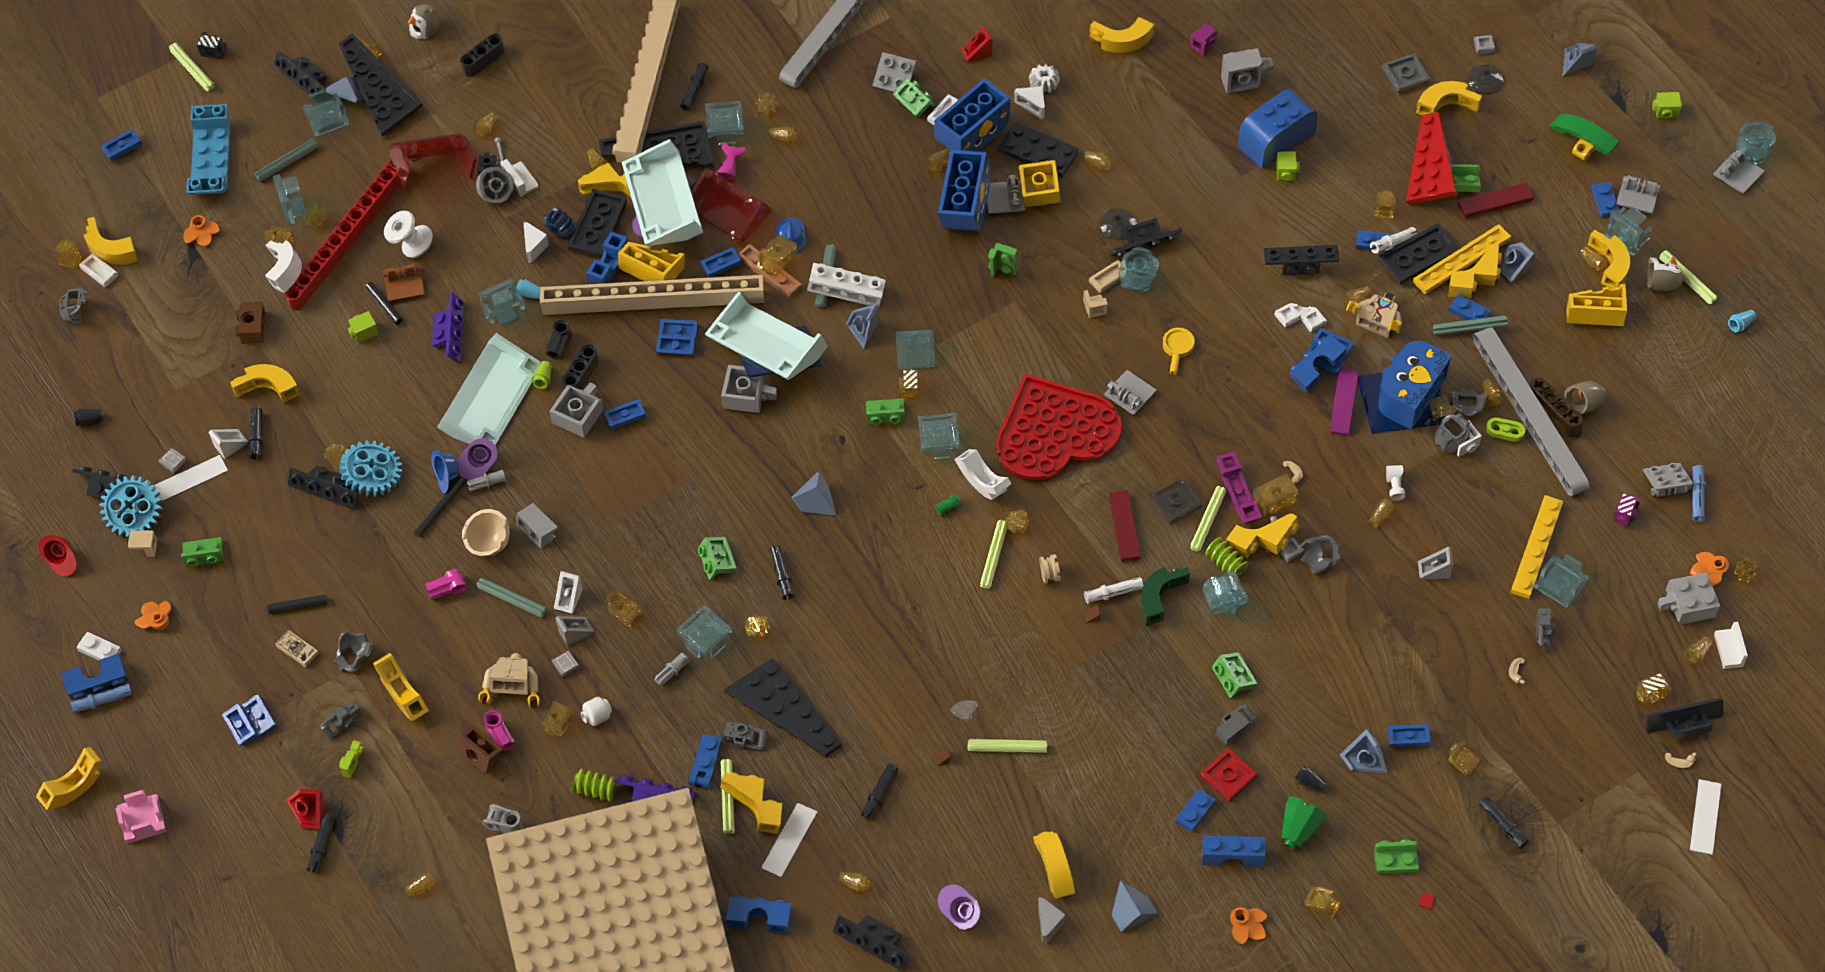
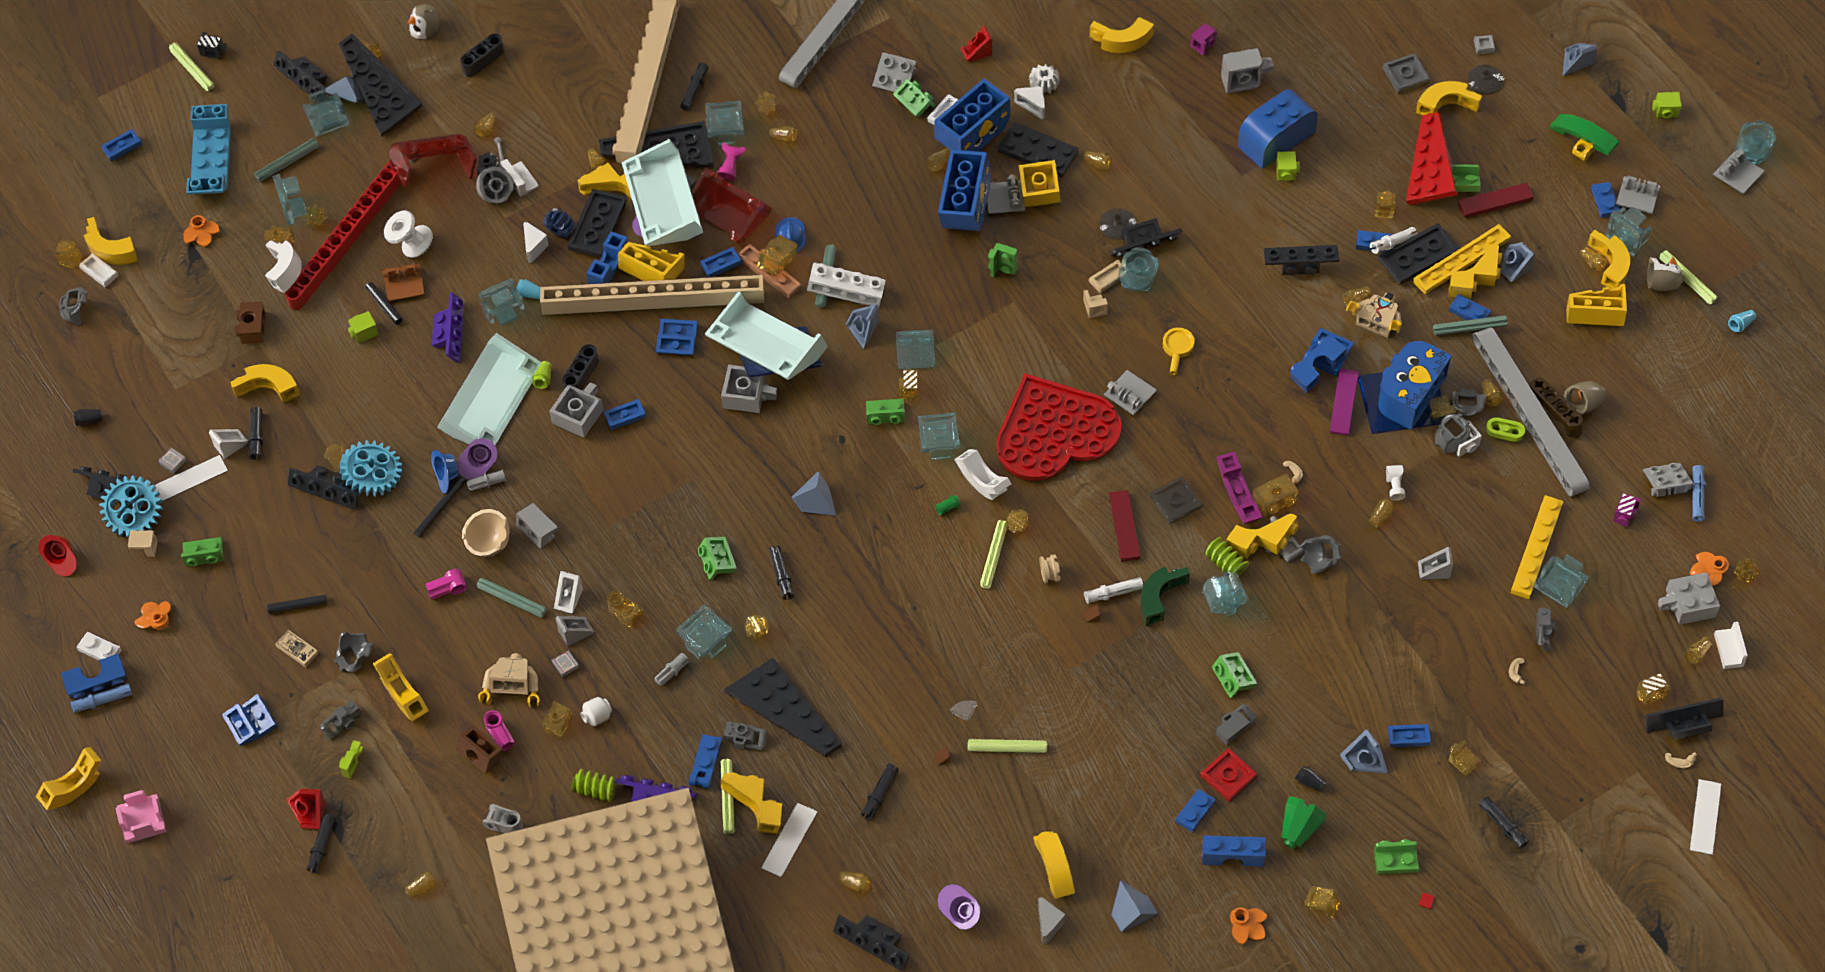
(558, 339): black piece -> none
(742, 910): blue arch -> none
(1208, 518): yellowish green axle -> none
(1309, 316): white tile -> none

